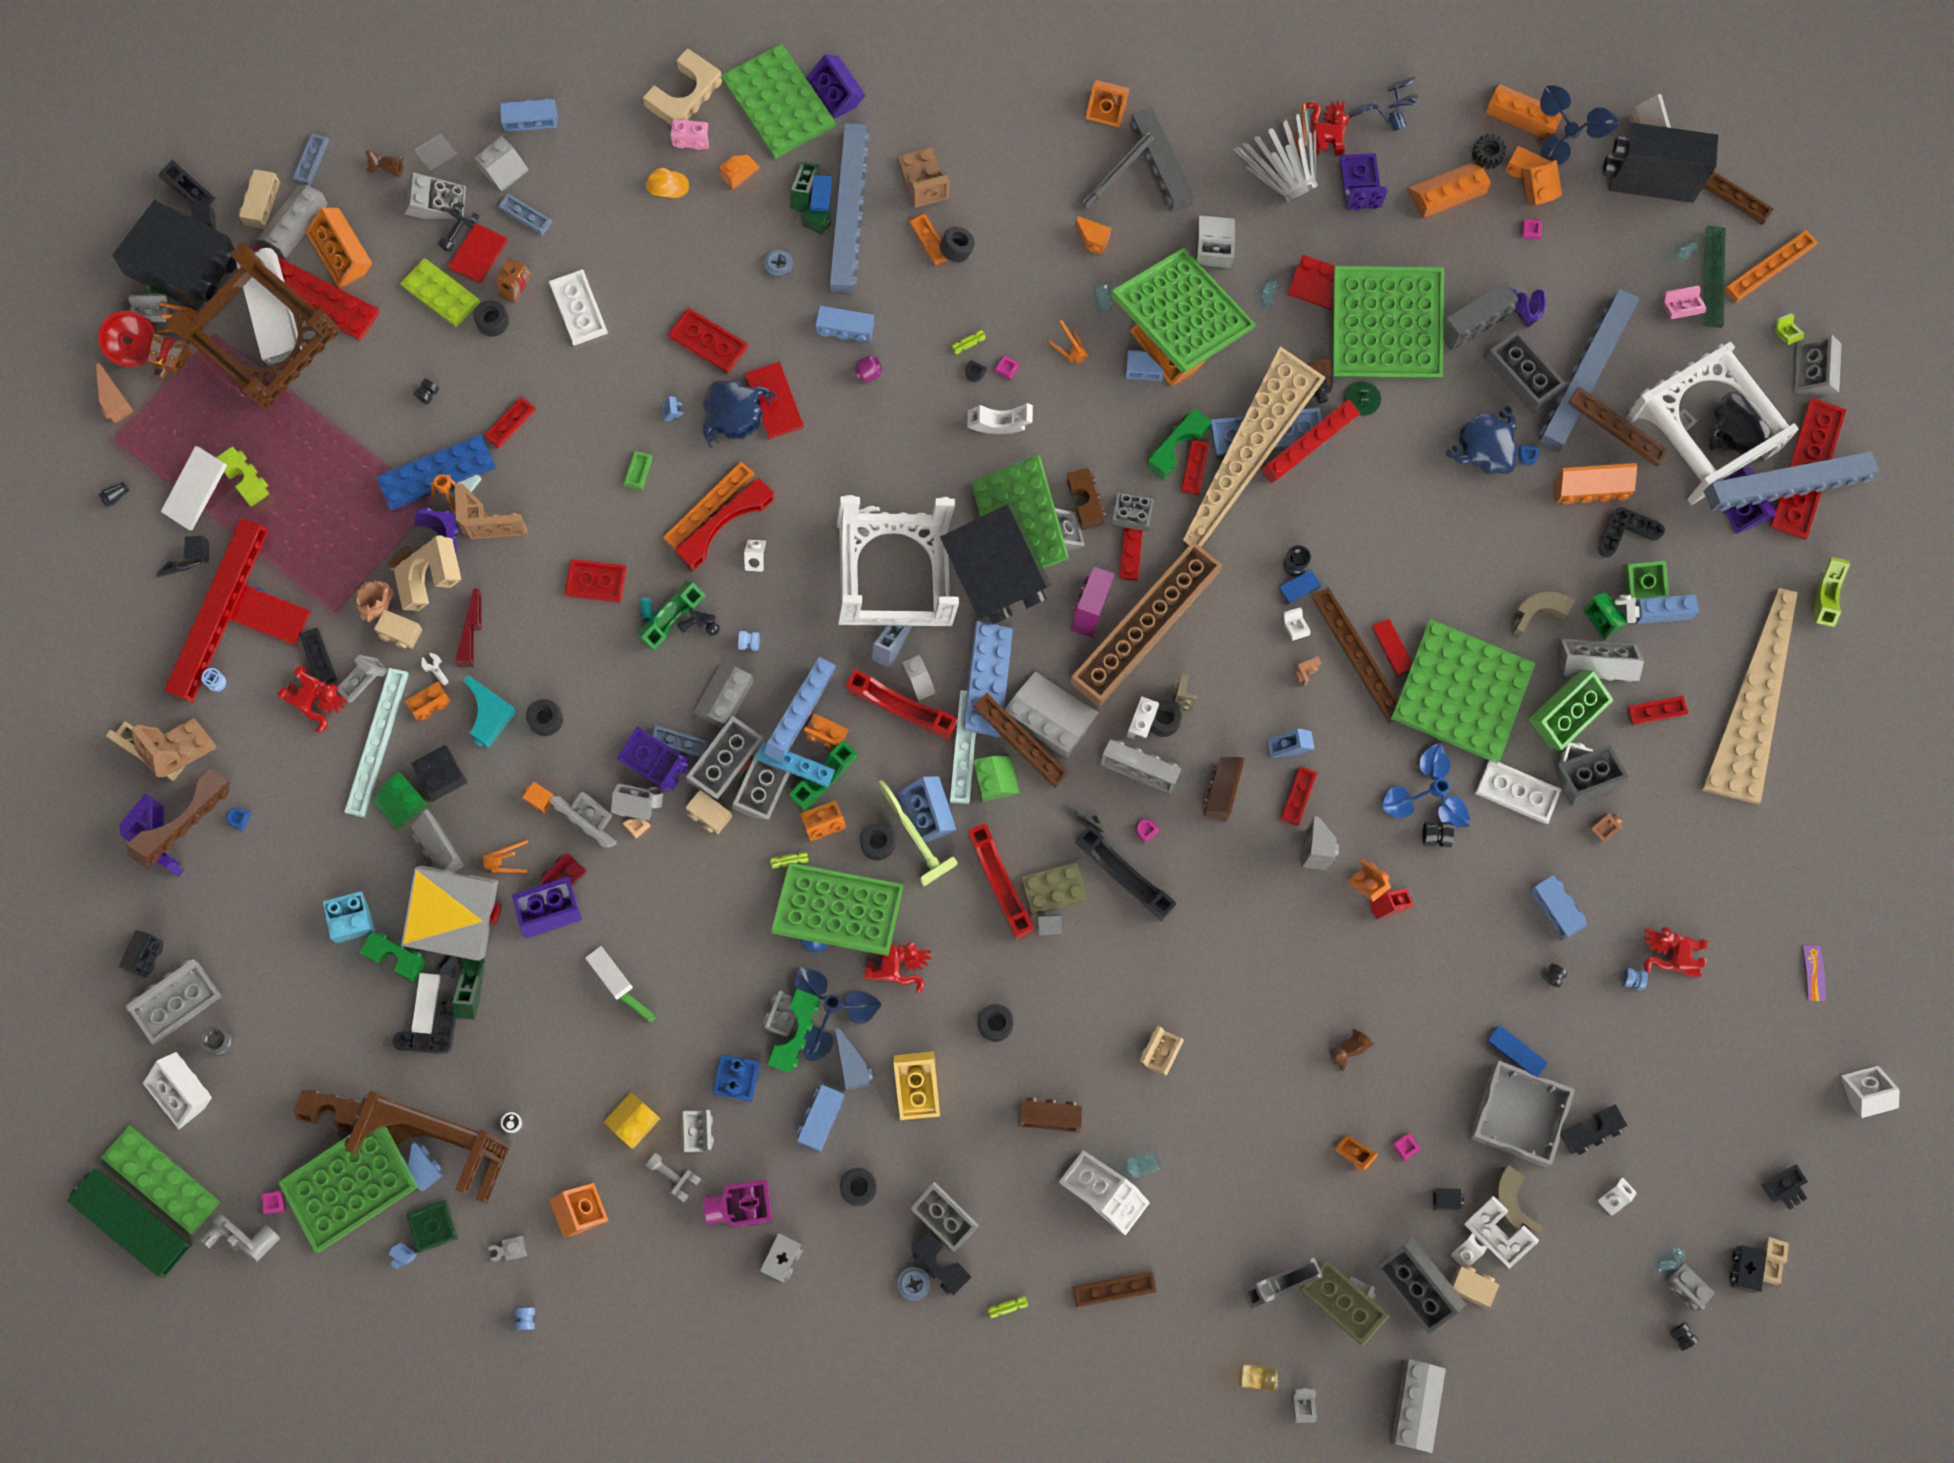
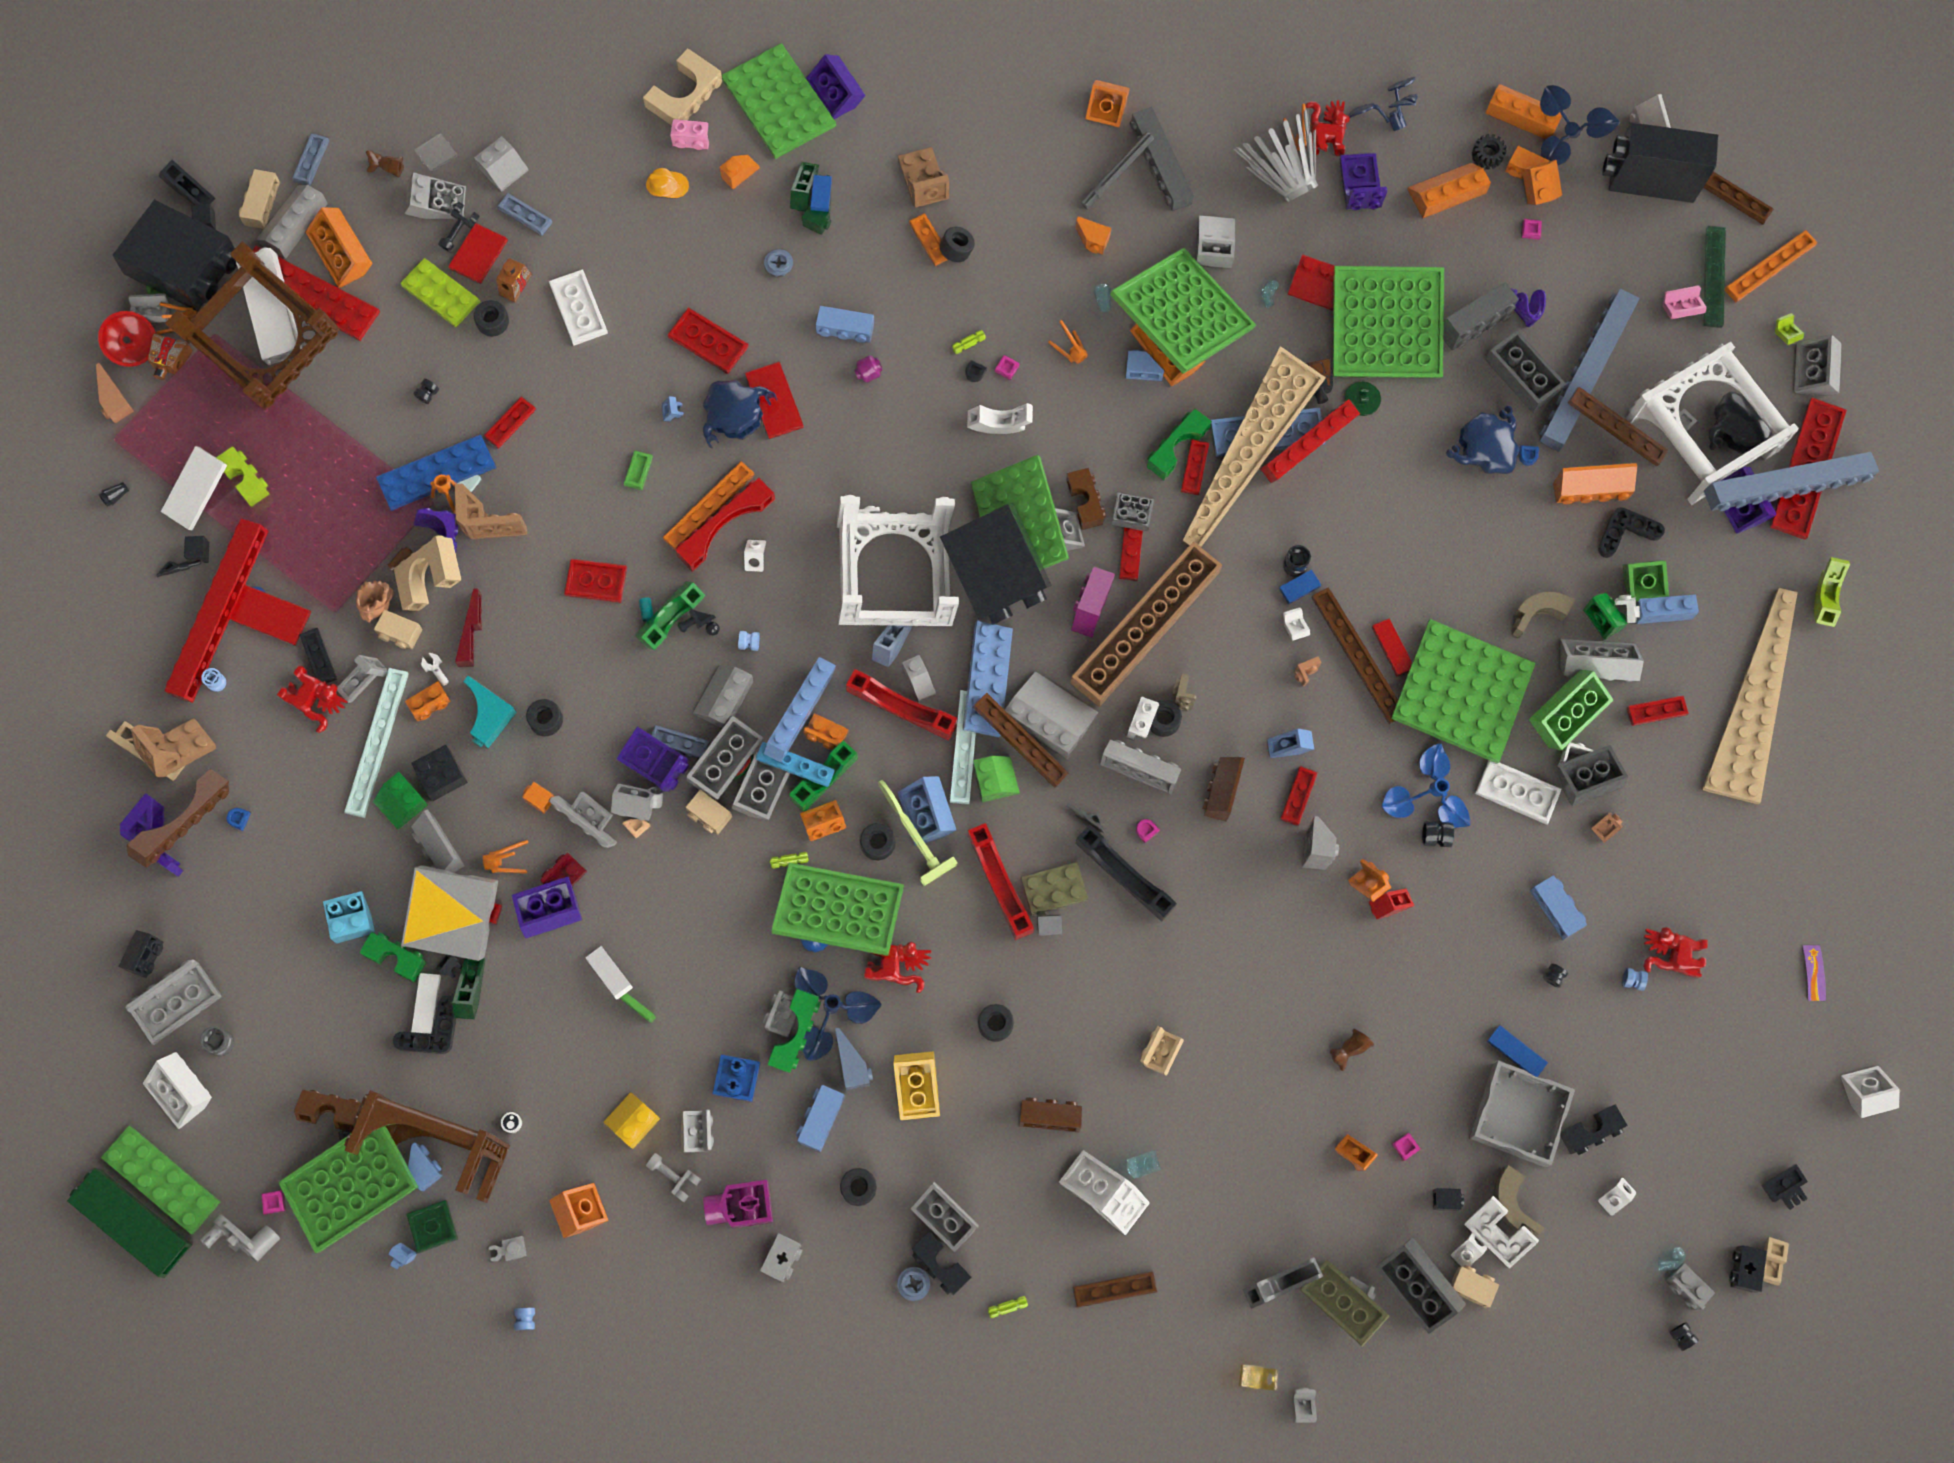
(529, 115): medium blue brick -> none
(848, 209): sand blue brick -> none
(1418, 1405): light grey slope -> none
(1684, 252): clear light blue arm -> none

